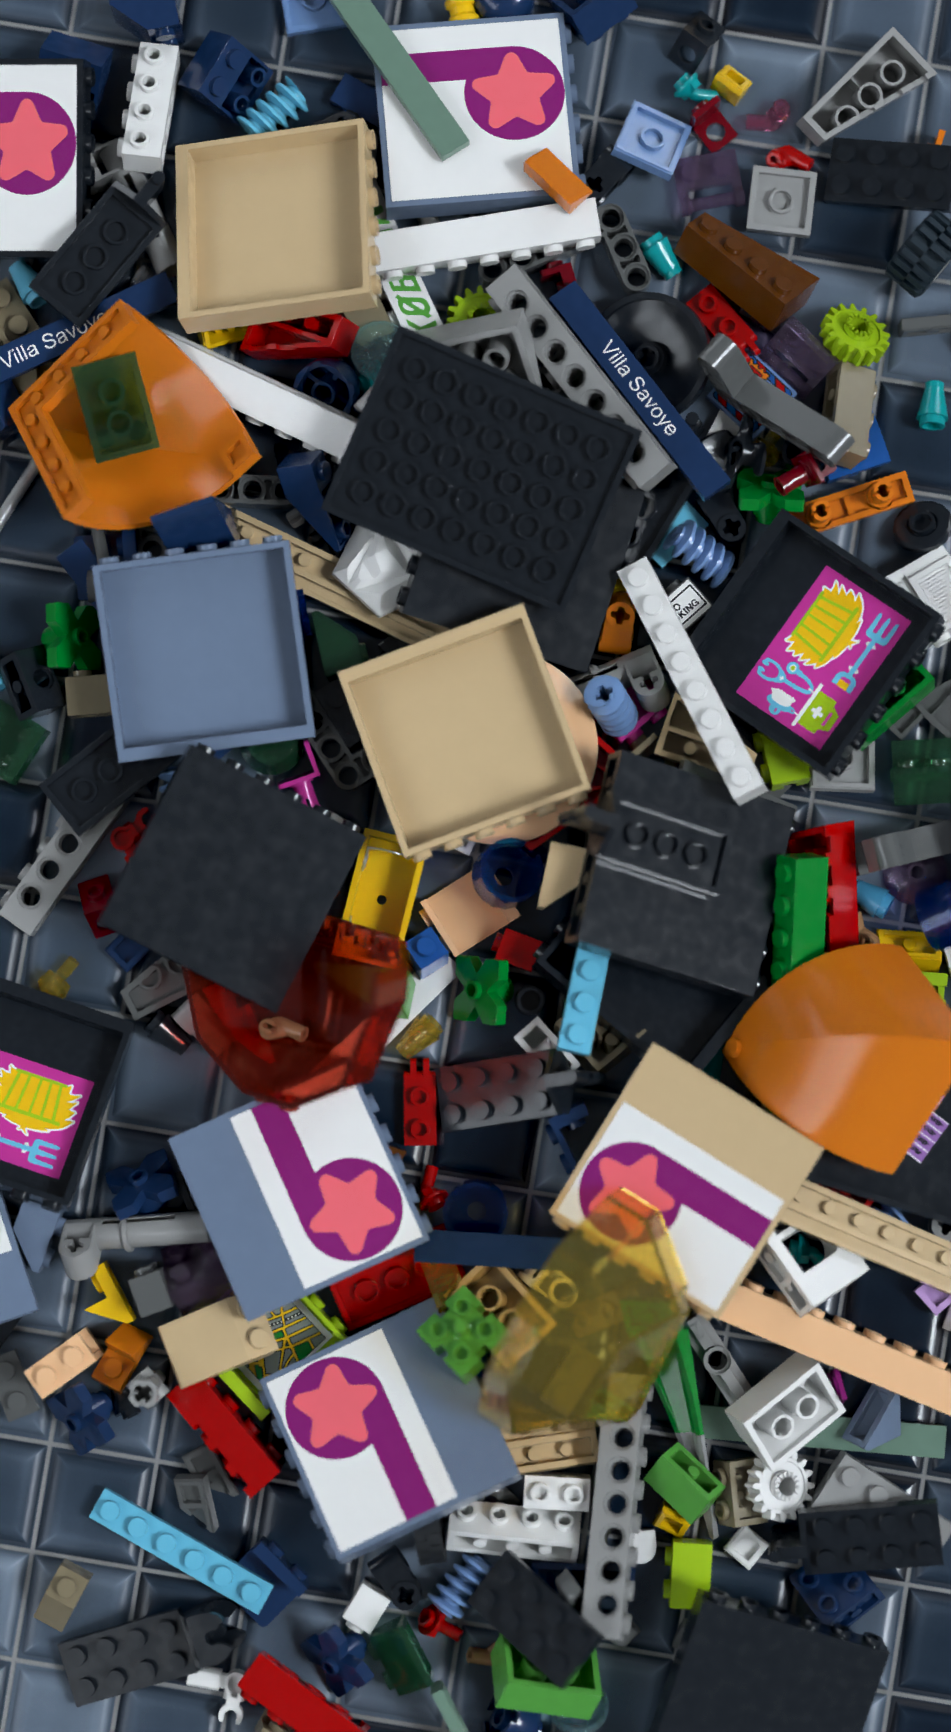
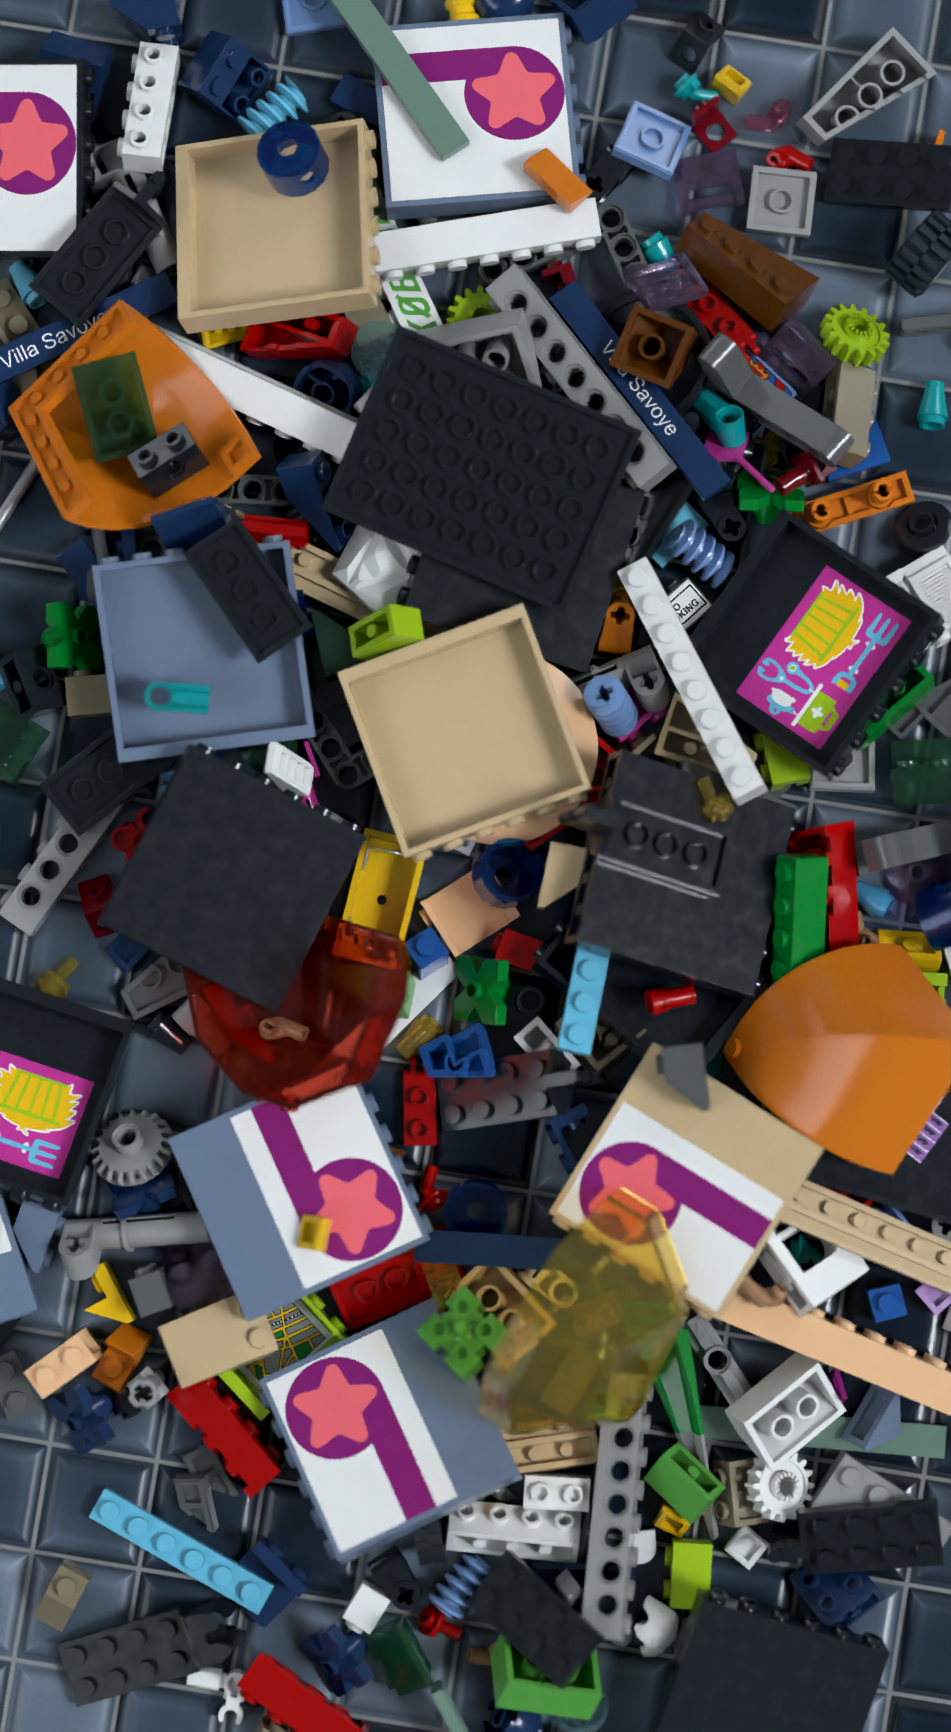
(141, 1159): none -> light grey gear
(168, 460): none -> black brick
(182, 697): none -> teal piece
(248, 590): none -> black plate
(286, 172): none -> clear blue piece
(288, 770): none -> white slope
(291, 529): none -> red axle
(314, 1233): none -> yellow slope
(385, 631): none -> lime brick
(459, 1056): none -> blue slope
(654, 347): none -> reddish brown slope
(659, 1628): none -> white hair
(662, 1000): none -> red pin
(669, 289): none -> clear purple plate
(686, 1072): none -> dark grey slope
(716, 807): none -> clear yellow plate
(722, 418): none -> teal piece
(734, 455): none -> dark pink piece
(763, 1296): none -> medium nougat arm
(885, 1301): none -> blue brick

